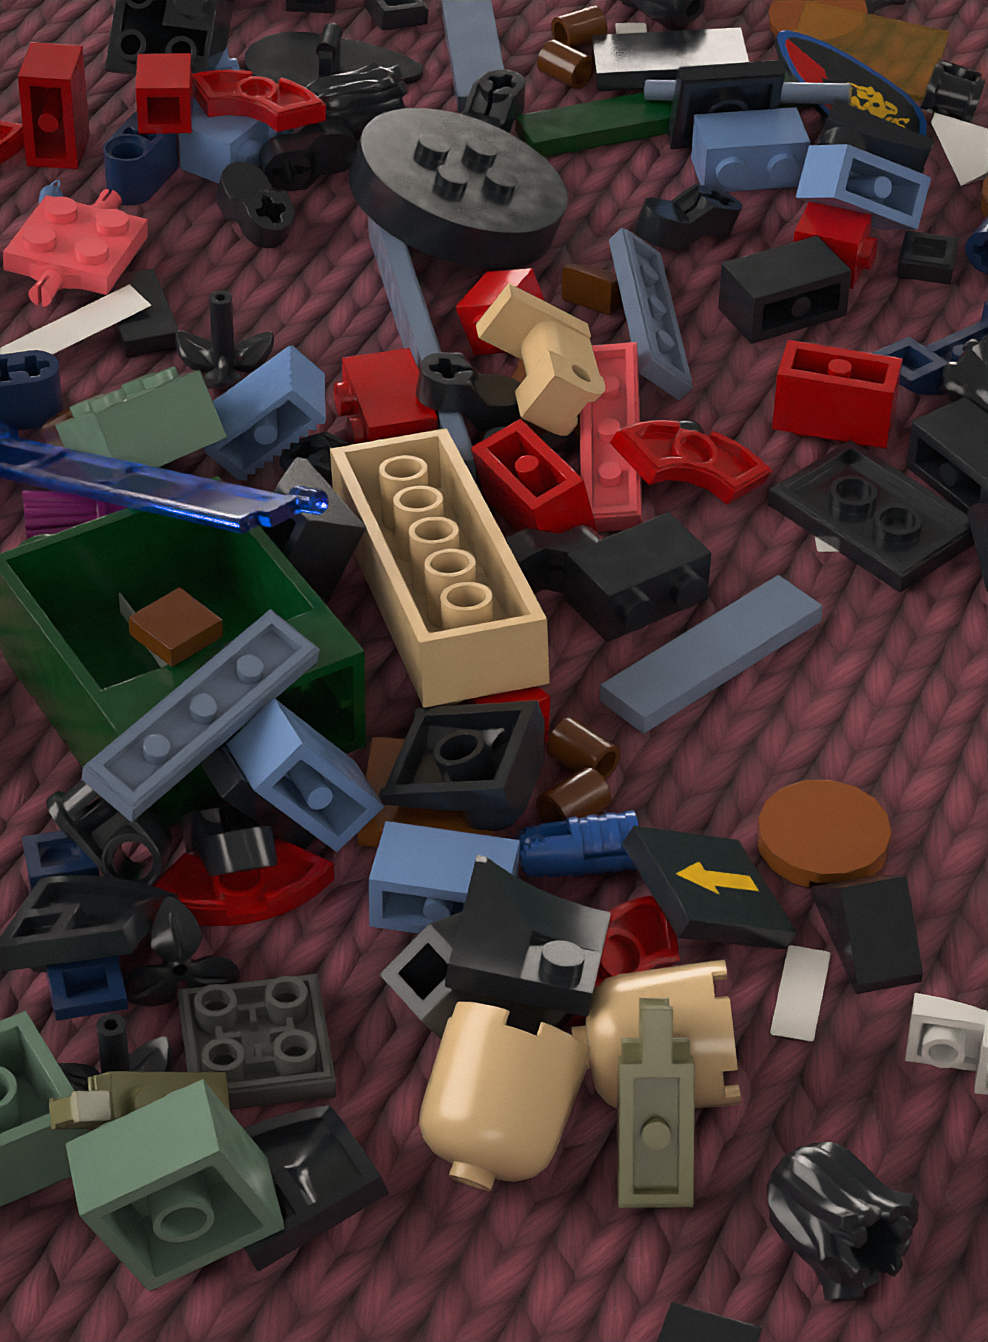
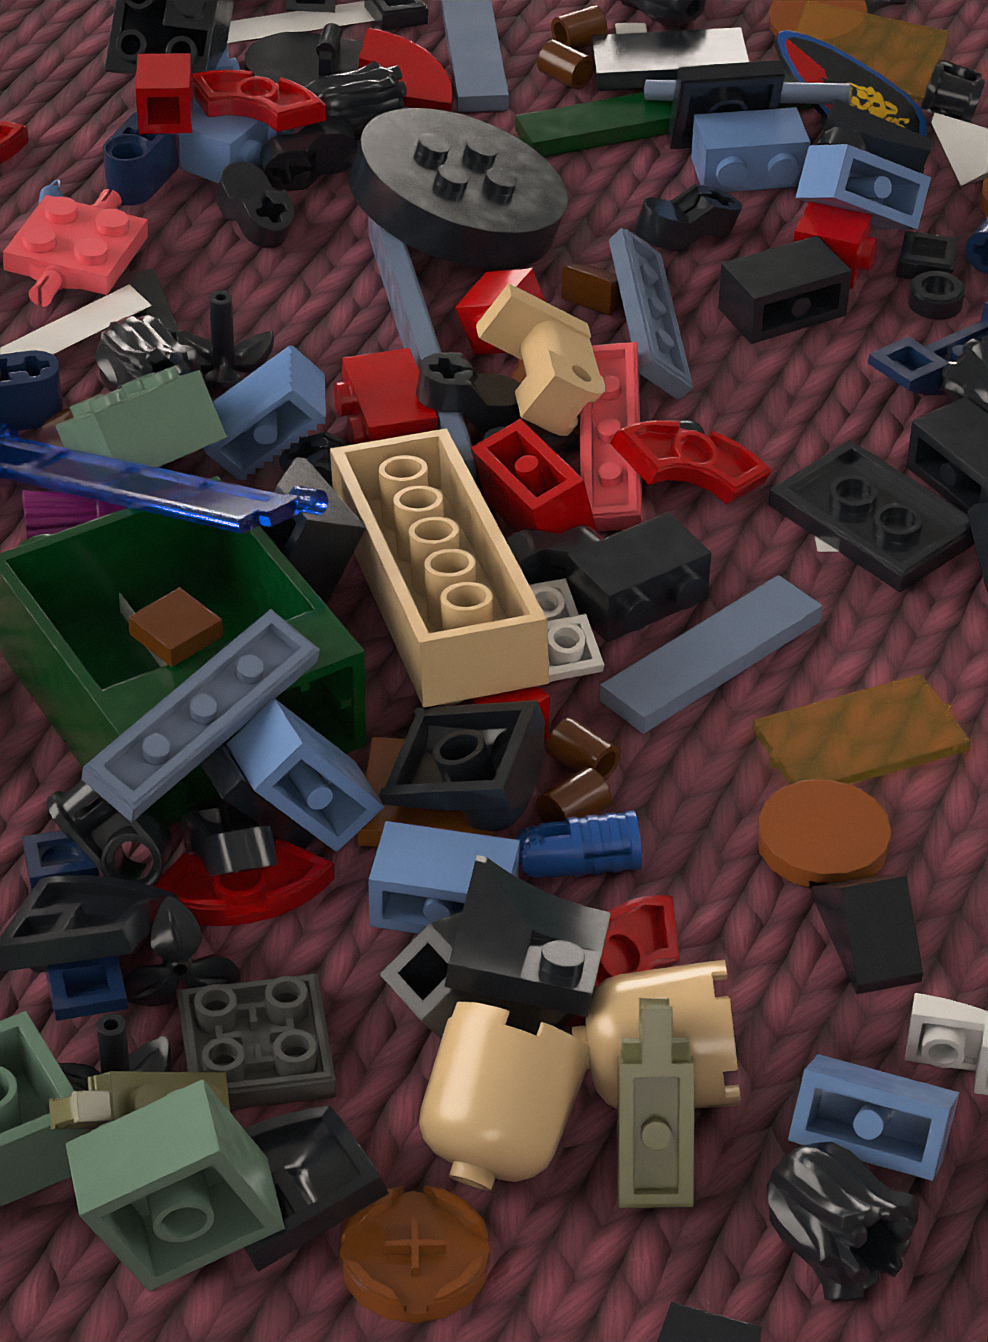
(54, 105): red brick -> none
(138, 348): none -> black piece
(297, 22): none -> white sticker
(415, 1254): none -> dark orange tile
(421, 72): none -> red tile
(497, 98): black piece -> none
(570, 636): none -> white slope
(708, 888): black tile -> none
(800, 993): white sticker -> none
(836, 393): red brick -> none
(862, 733): none -> clear yellow piece
(874, 1115): none -> medium blue brick
(936, 295): none -> black tile

